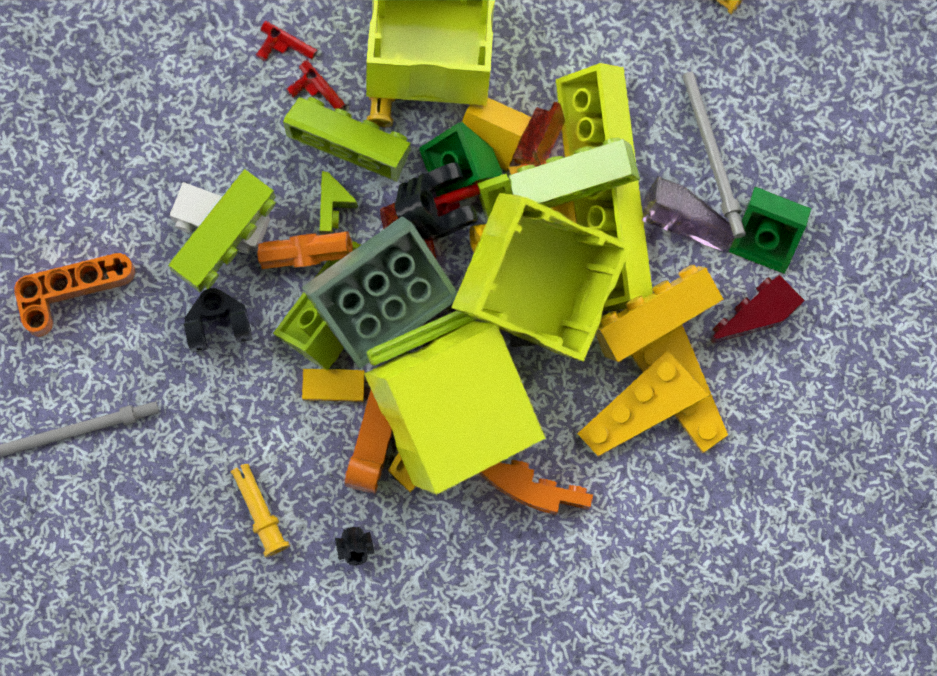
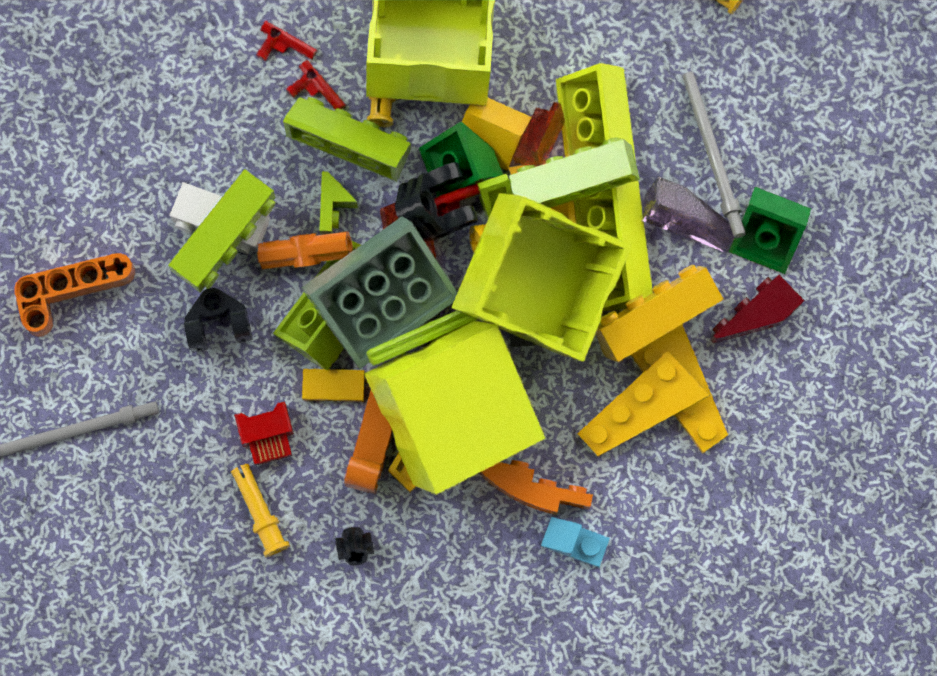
(266, 434): none -> red piece
(575, 541): none -> medium azure slope

